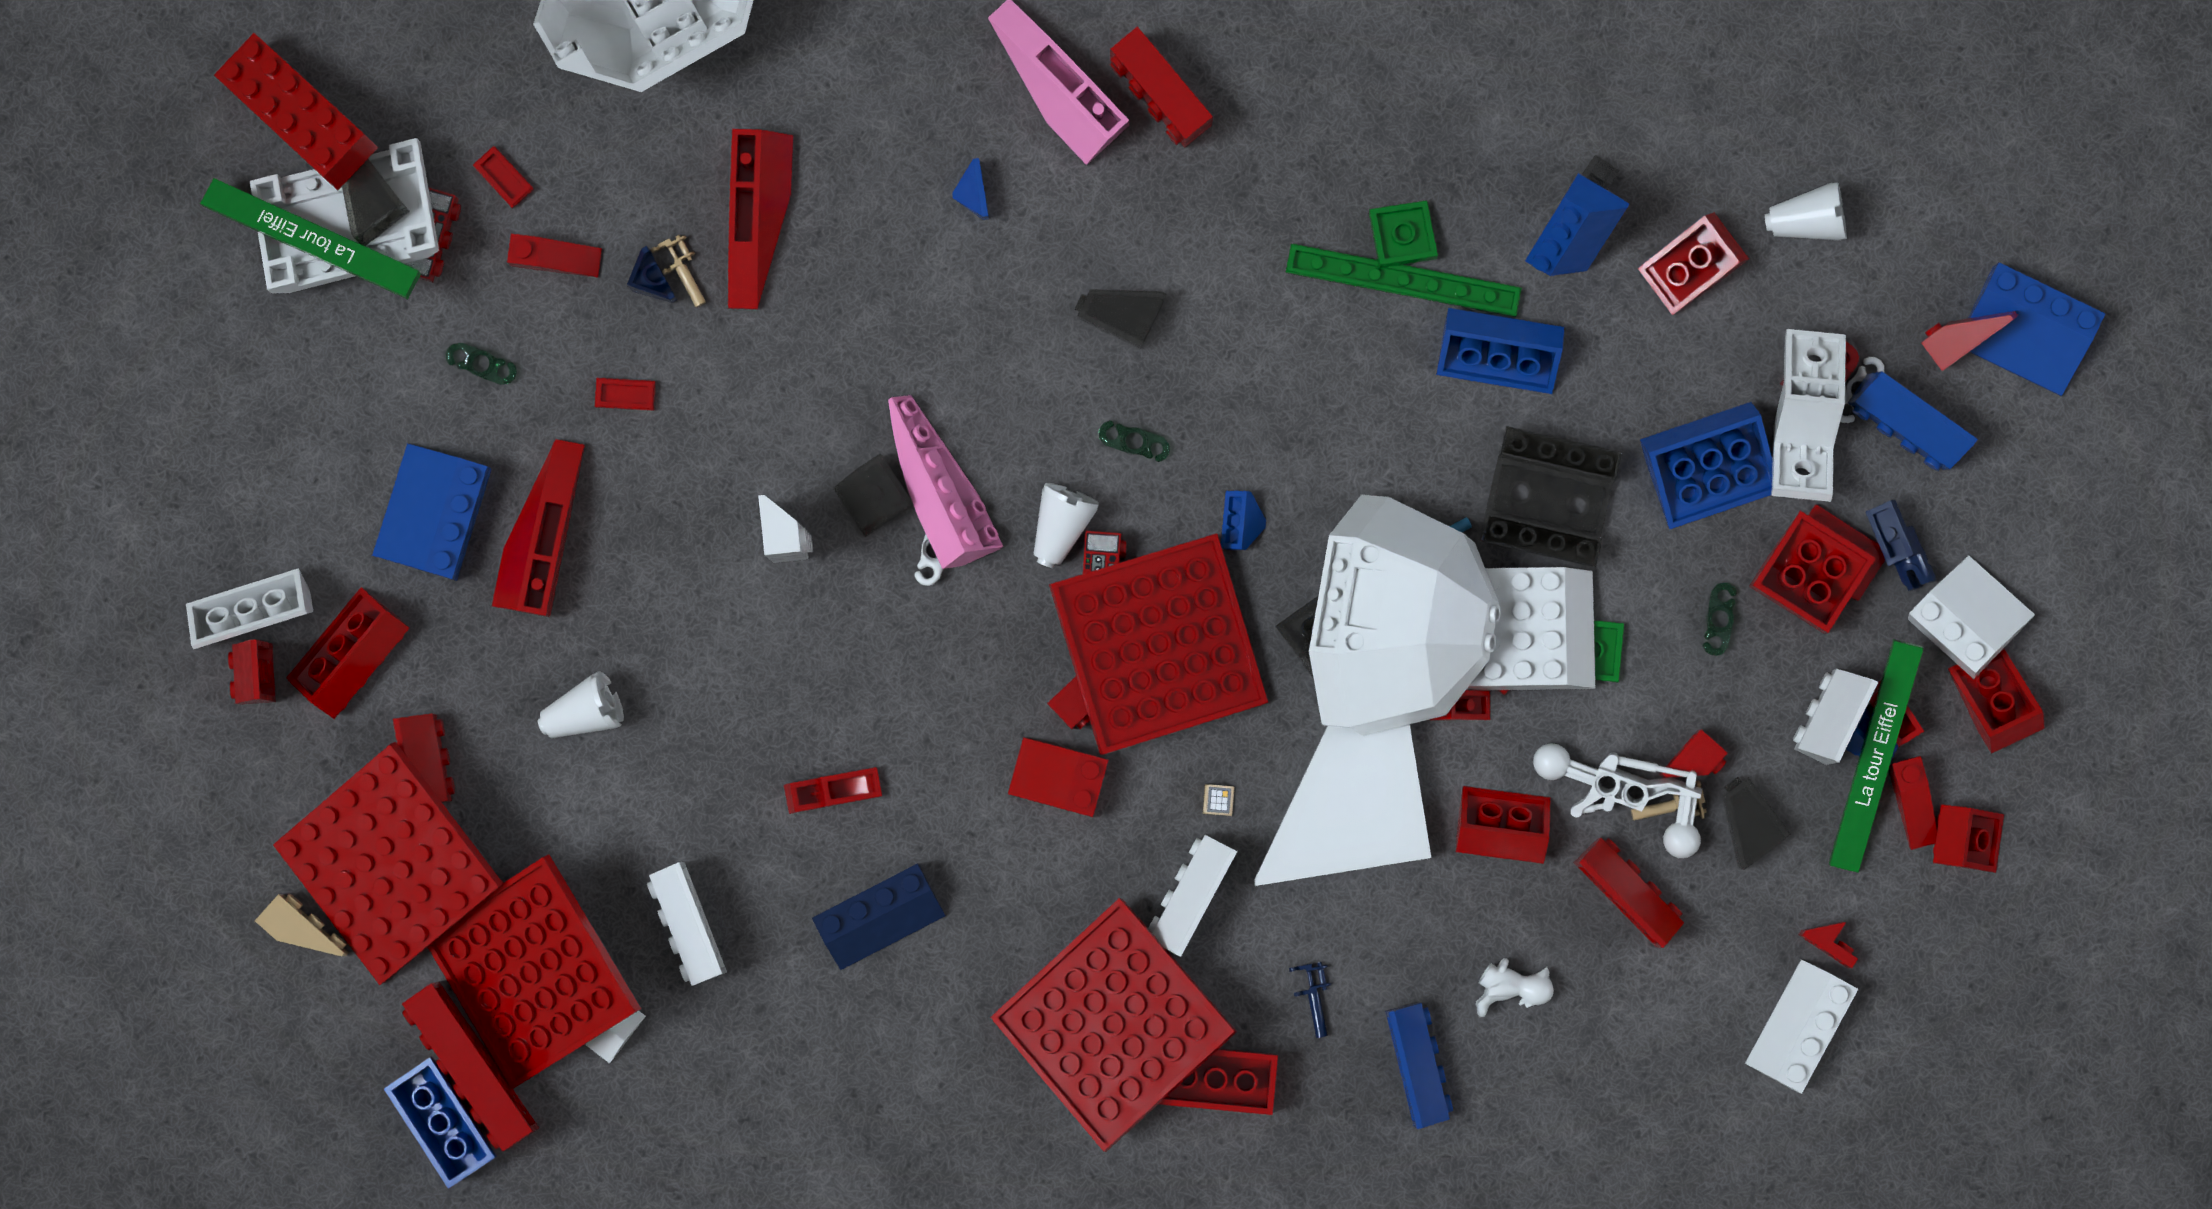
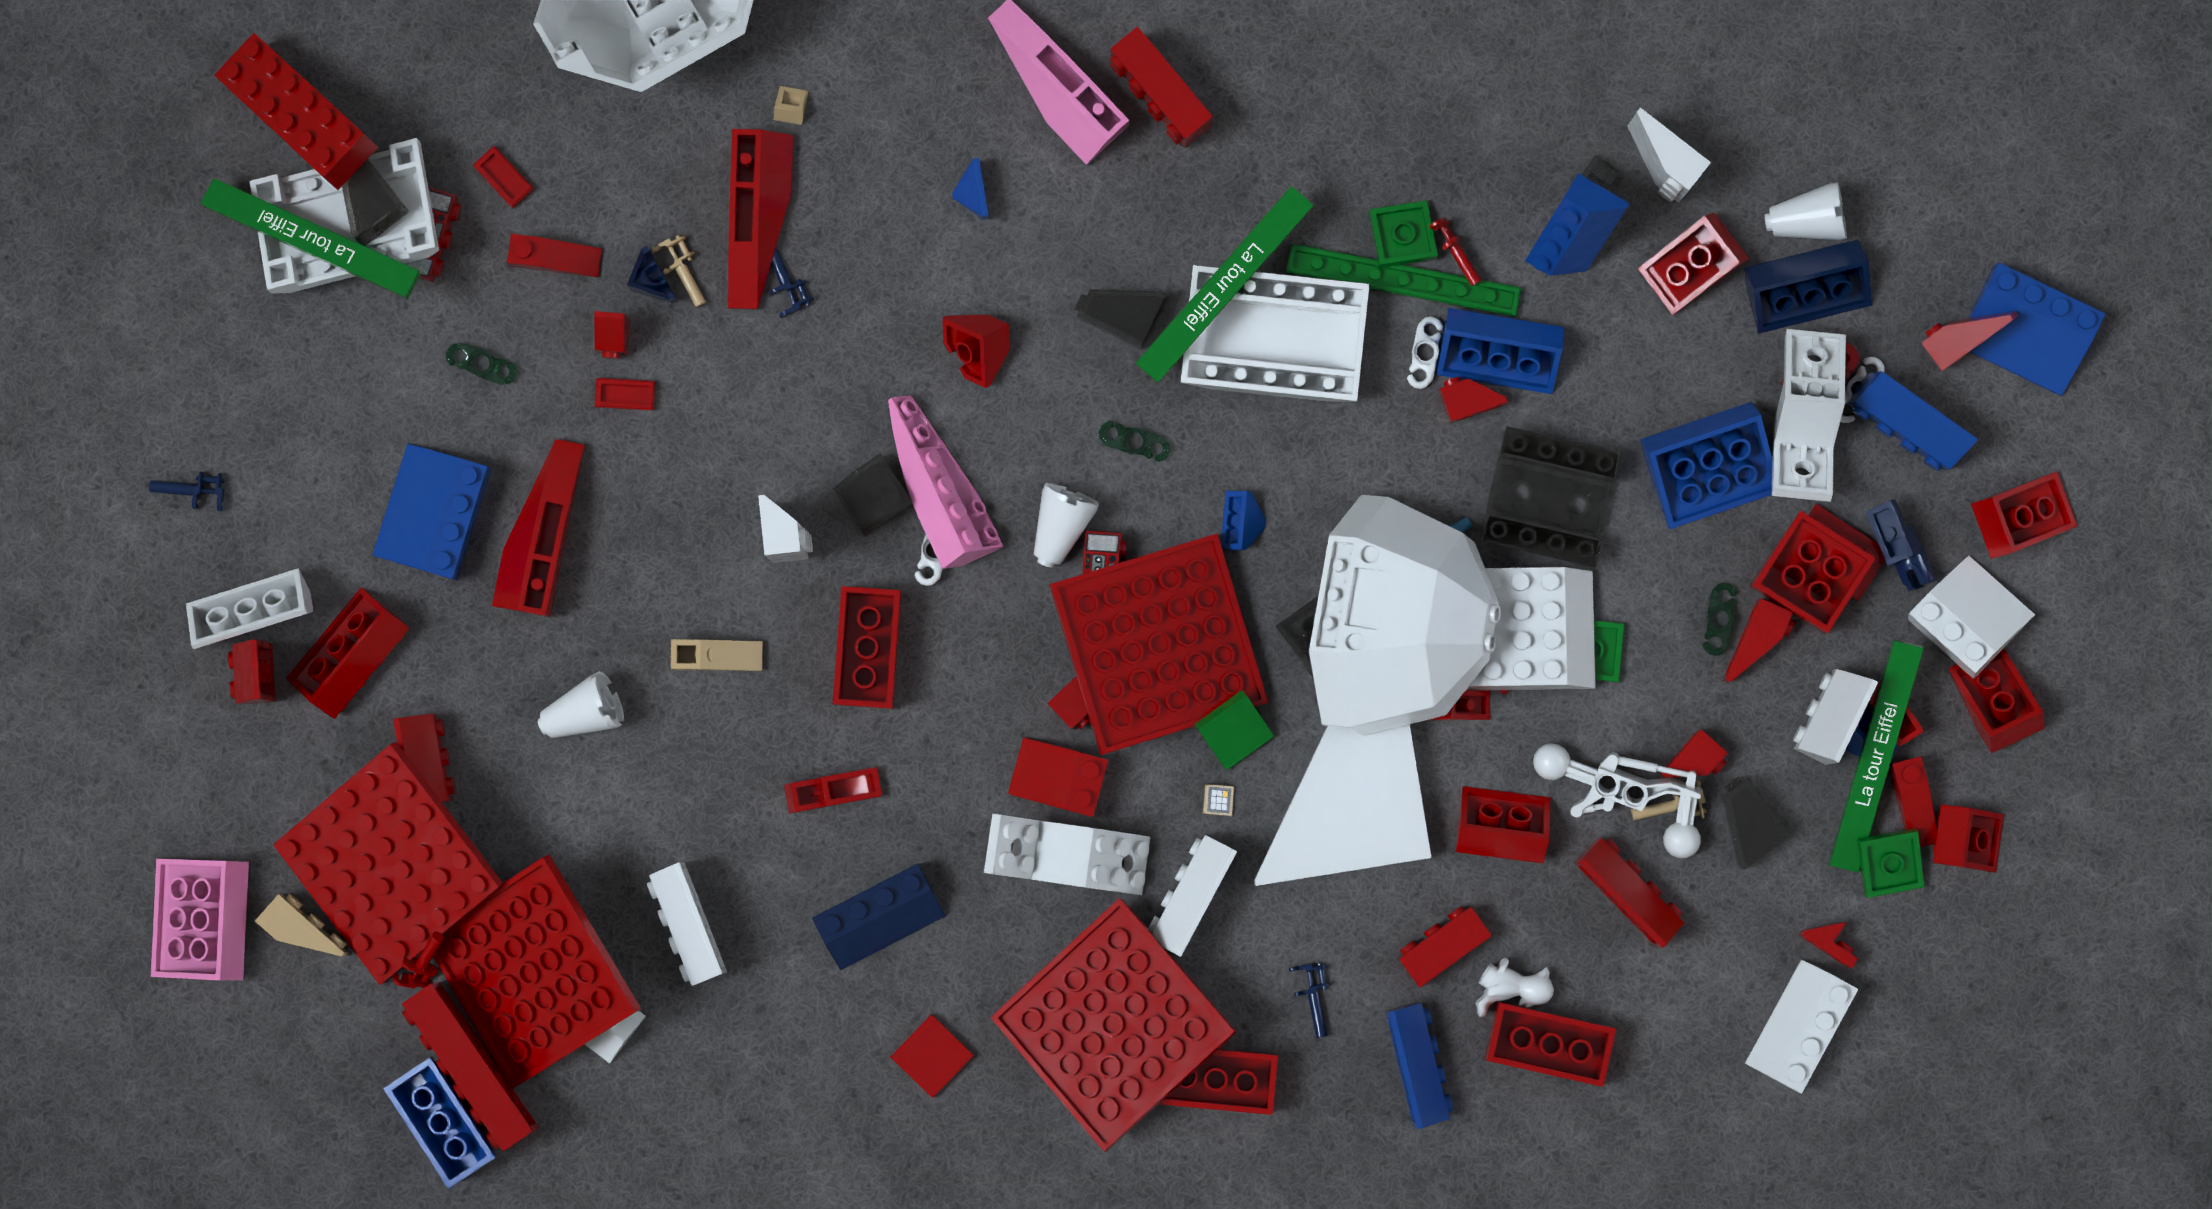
(191, 489): none -> dark blue piece
(199, 919): none -> bright pink slope
(420, 966): none -> red piece
(611, 334): none -> red slope
(716, 655): none -> tan slope
(784, 280): none -> dark blue piece
(790, 105): none -> tan slope
(867, 647): none -> red brick
(931, 1056): none -> red tile
(979, 344): none -> red slope
(1067, 854): none -> white bracket
(1224, 284): none -> green tile
(1234, 730): none -> green tile
(1282, 338): none -> white slope
(1418, 364): none -> white piece
(1443, 945): none -> red brick
(1456, 250): none -> red piece
(1468, 399): none -> red slope
(1550, 1044): none -> red brick
(1668, 158): none -> white slope
(1761, 633): none -> red slope
(1808, 286): none -> dark blue slope
(1890, 863): none -> green tile
(2024, 515): none -> red slope

